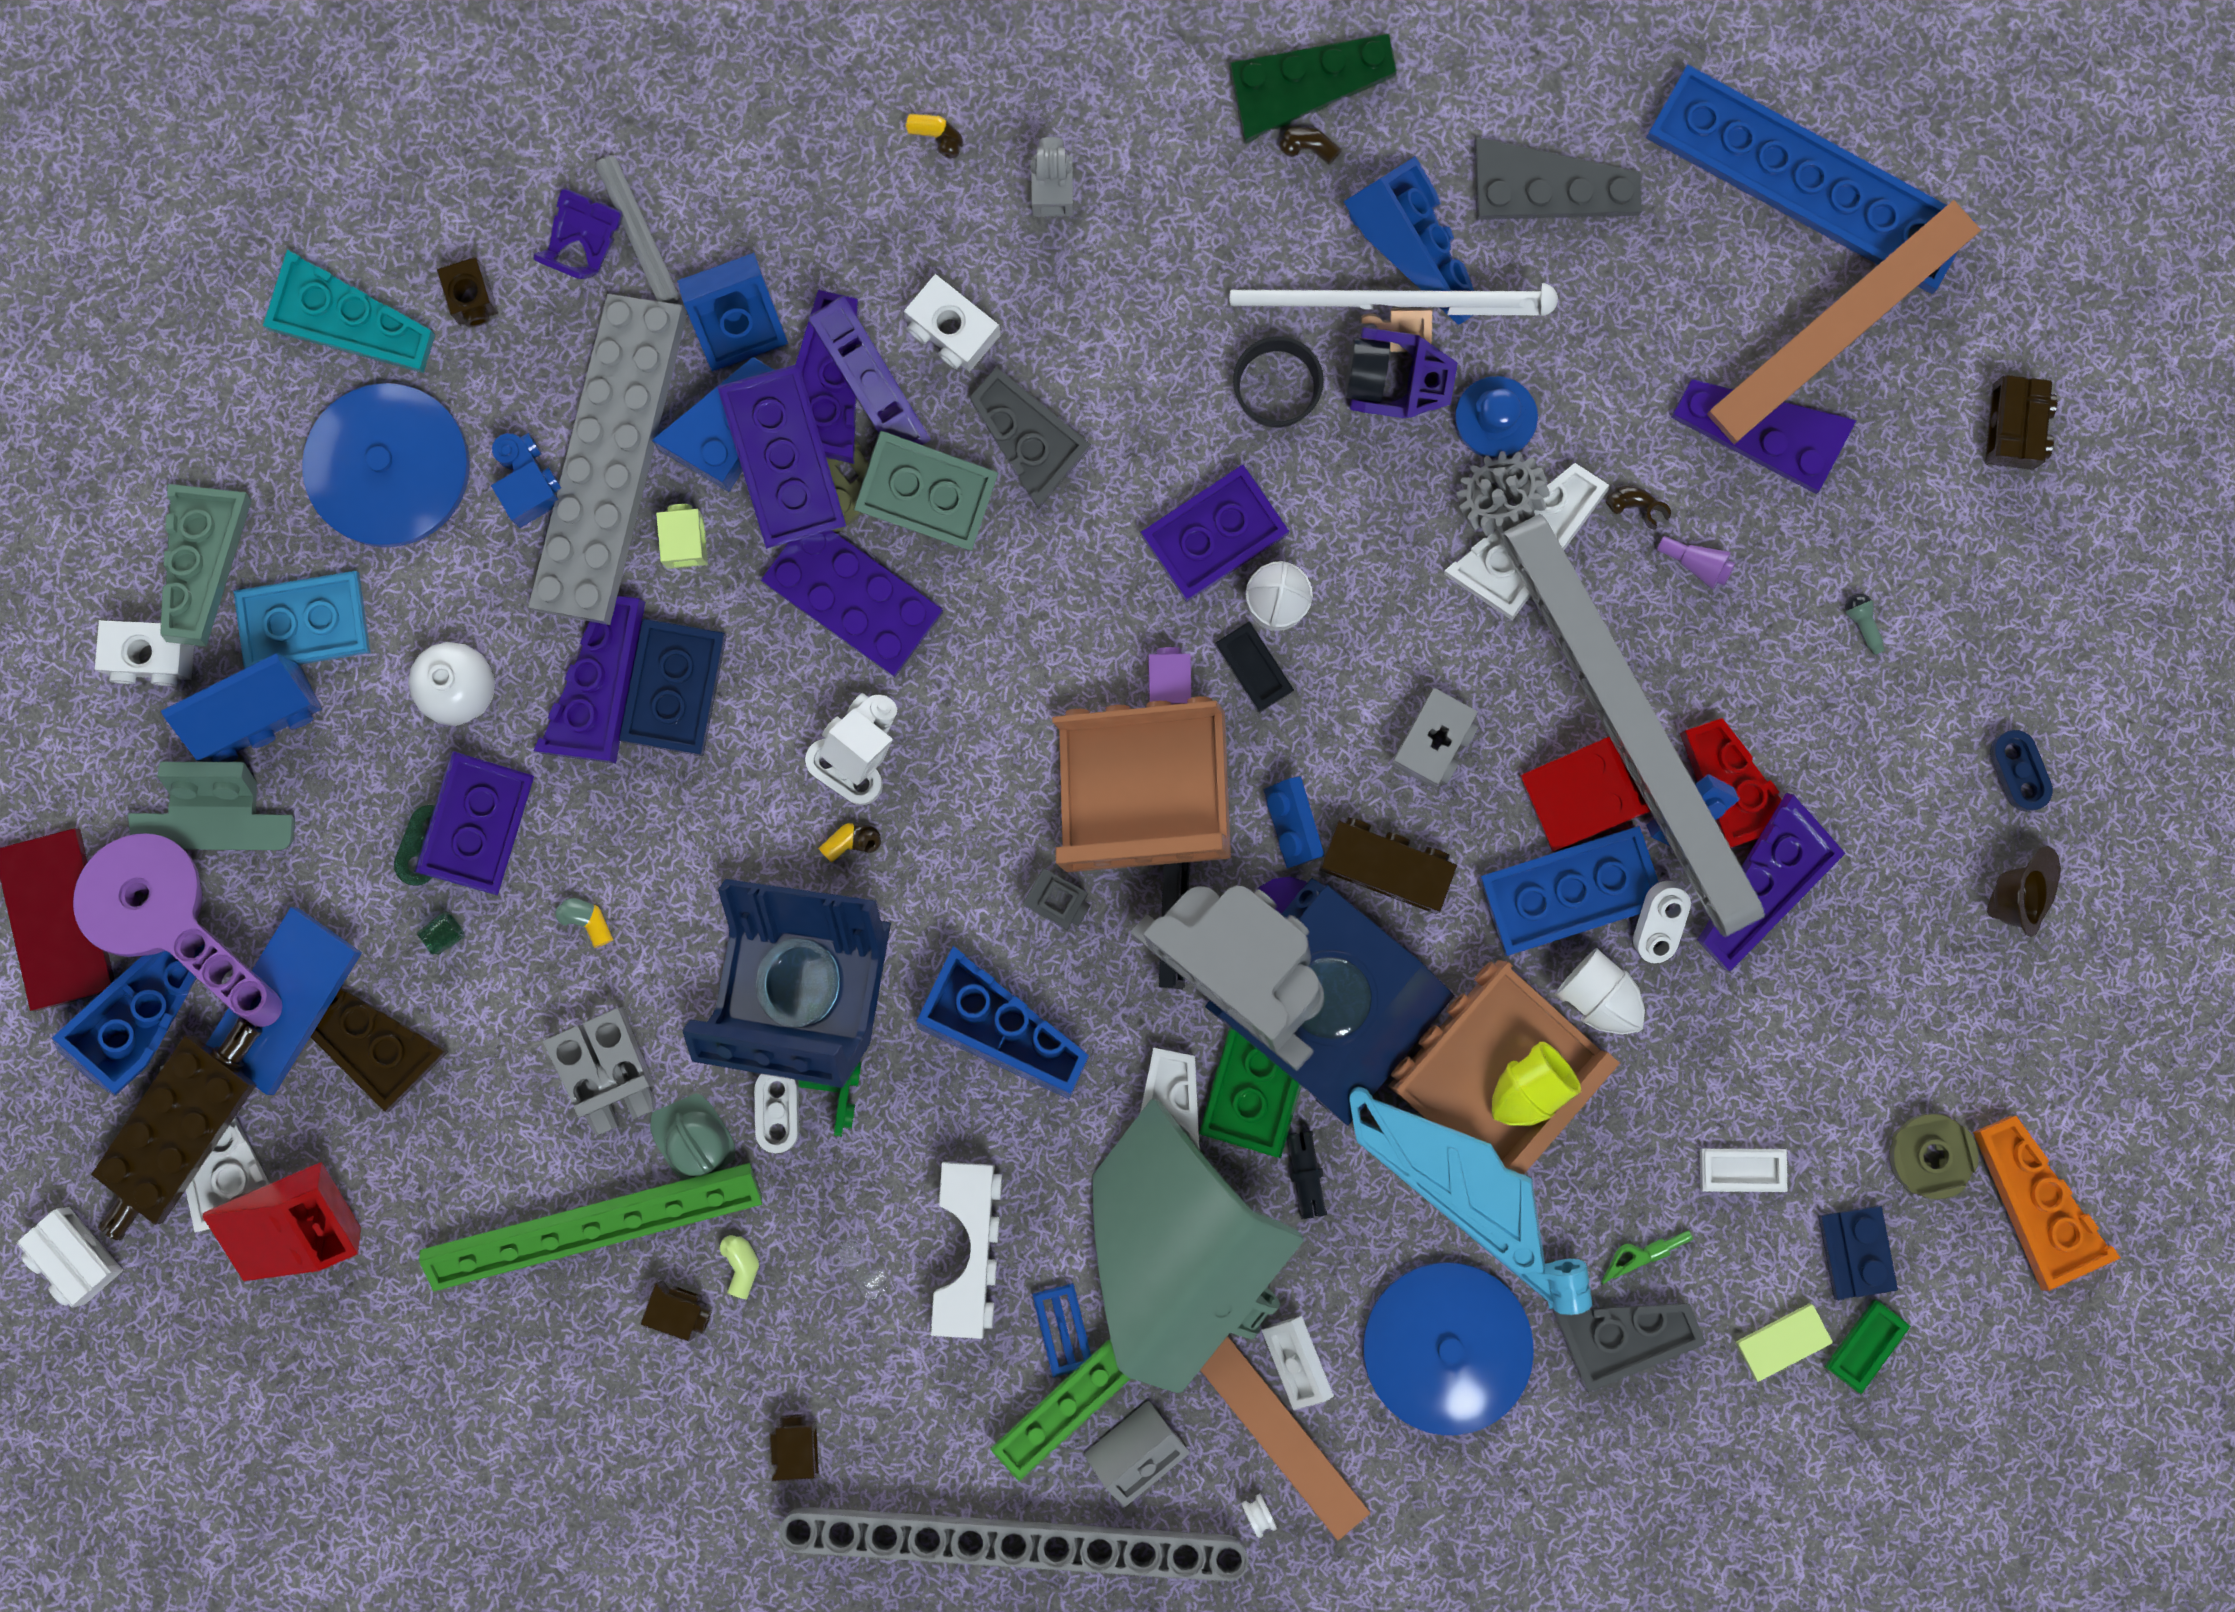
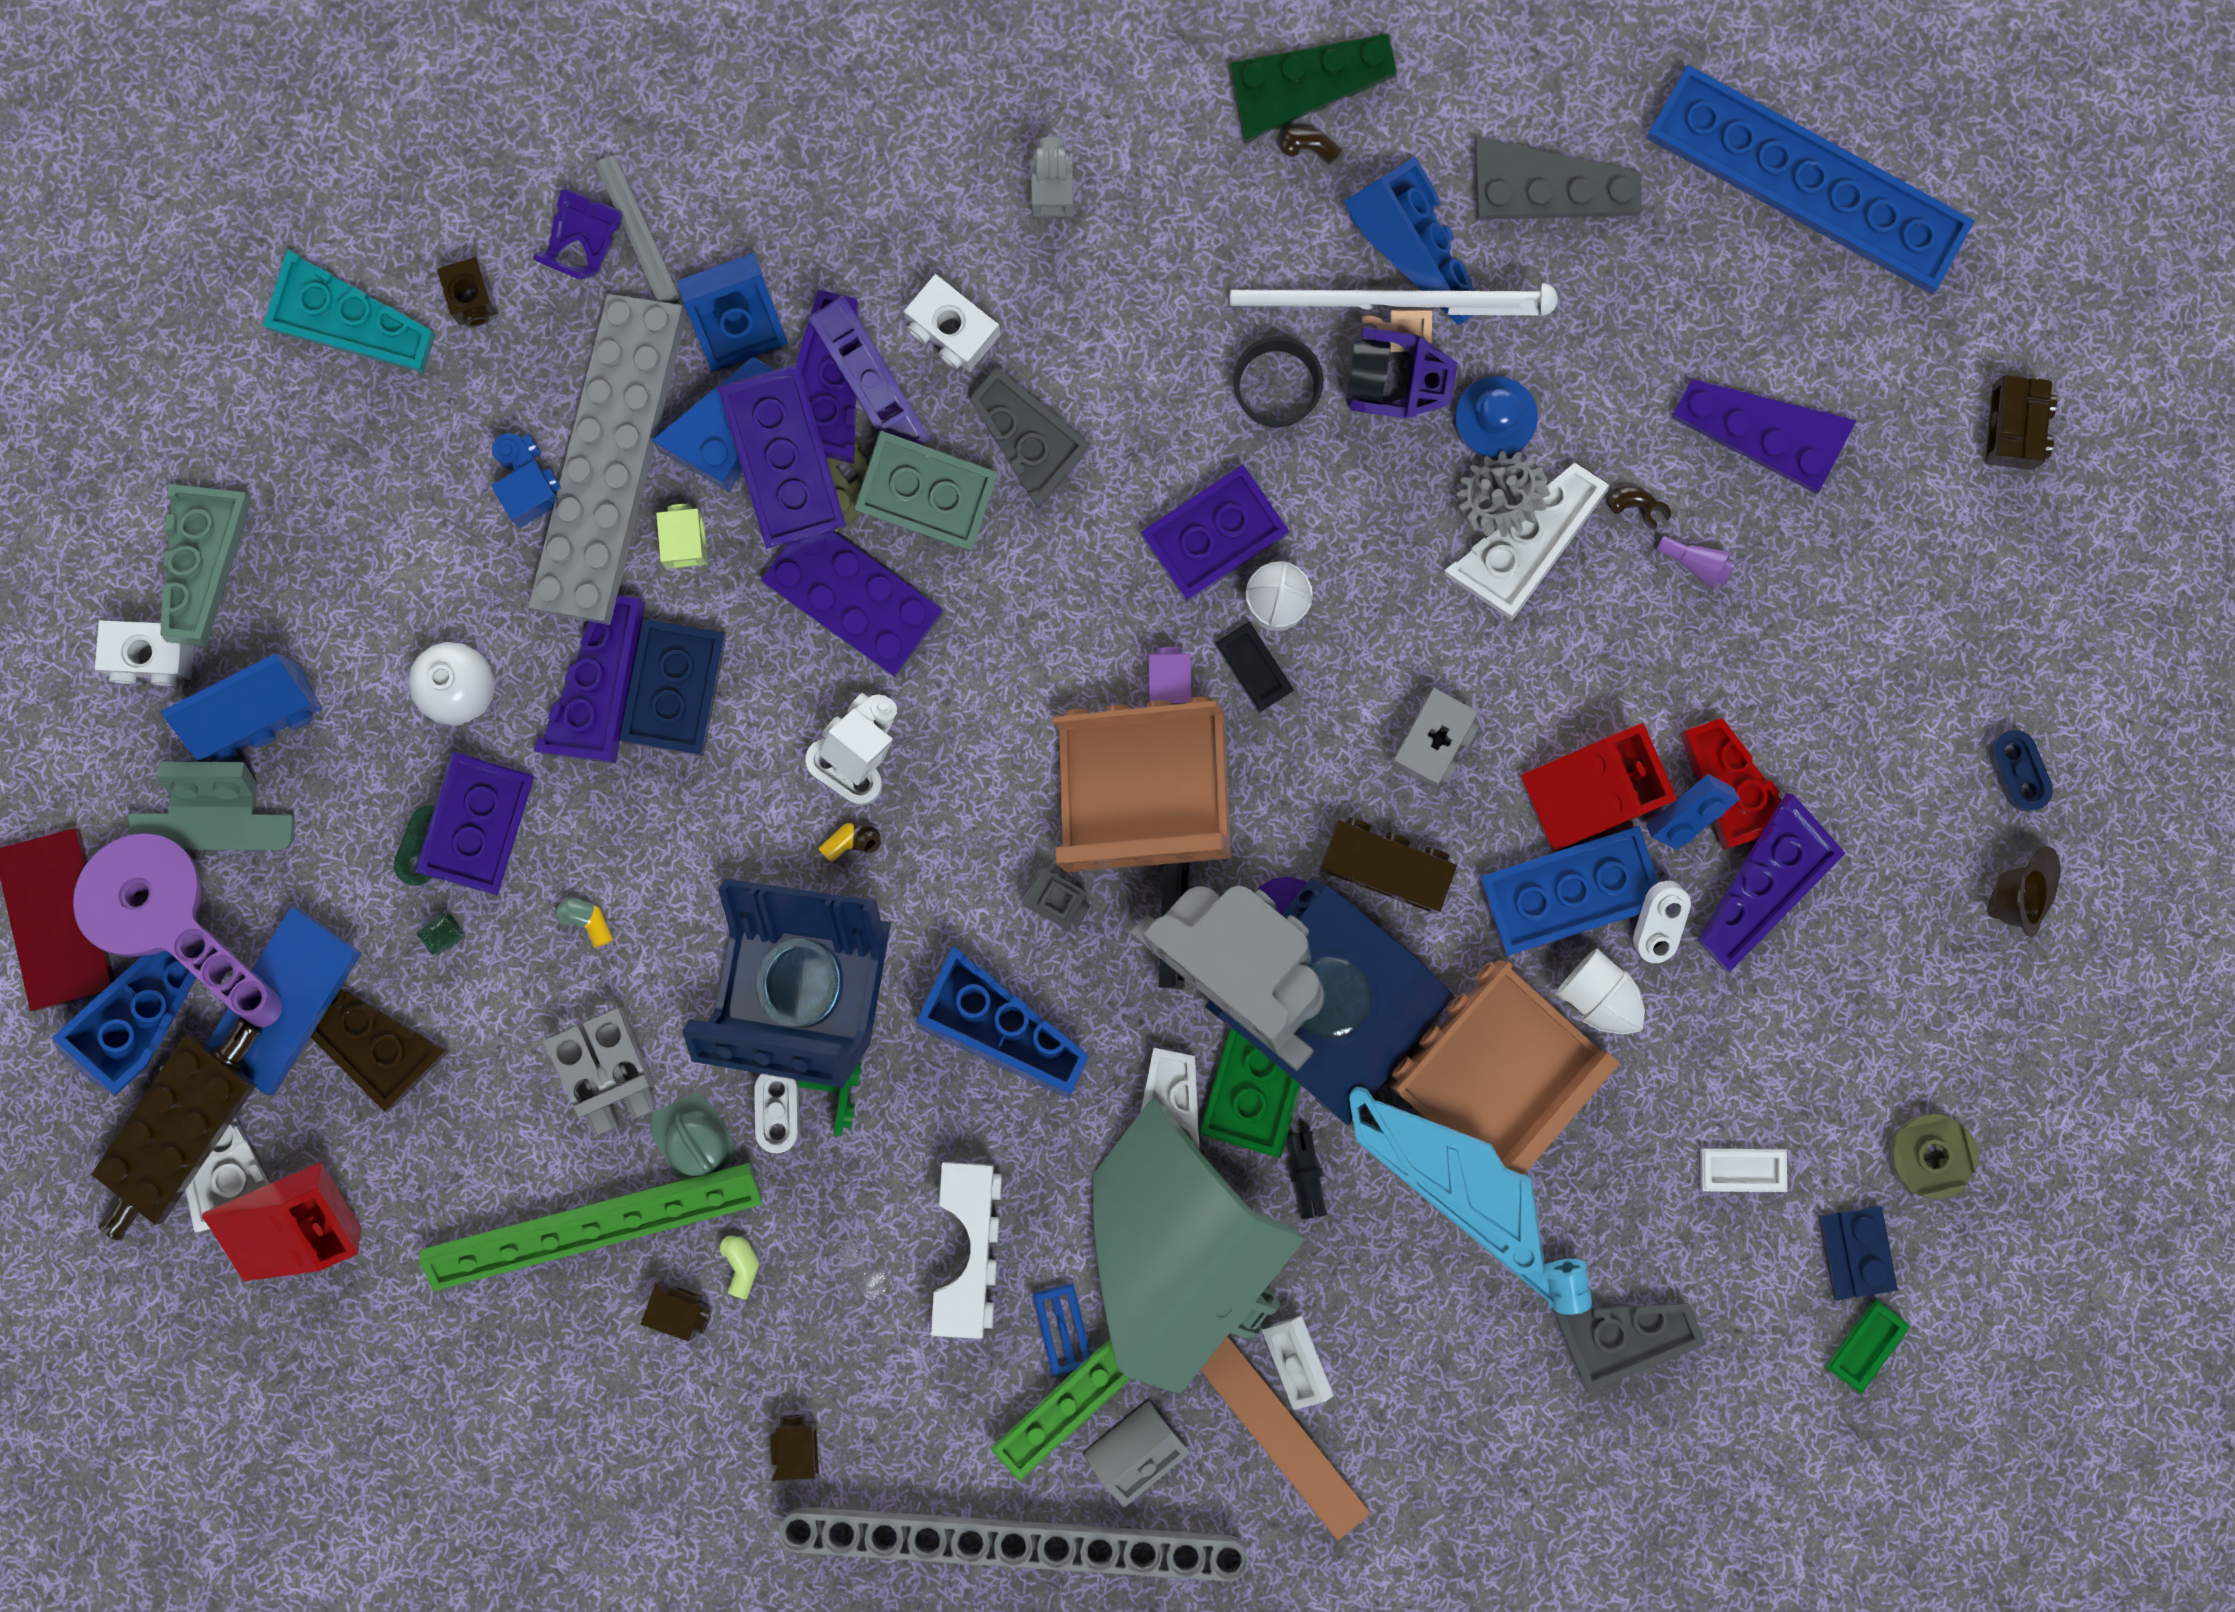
(68, 1257): white brick -> none
(303, 619): dark azure tile -> none
(386, 465): blue dish -> none
(940, 129): arm -> none
(1259, 1516): white bush -> none
(1293, 822): blue plate -> none
(1448, 1348): blue dish -> none
(1534, 1087): neon yellow helmet -> none
(1633, 726): light grey beam -> none
(1651, 1253): bright green hand -> none
(1783, 1342): yellowish green tile -> none
(1843, 322): nougat tile -> none
(1860, 609): sand green piece -> none
(2041, 1207): orange wing -> none

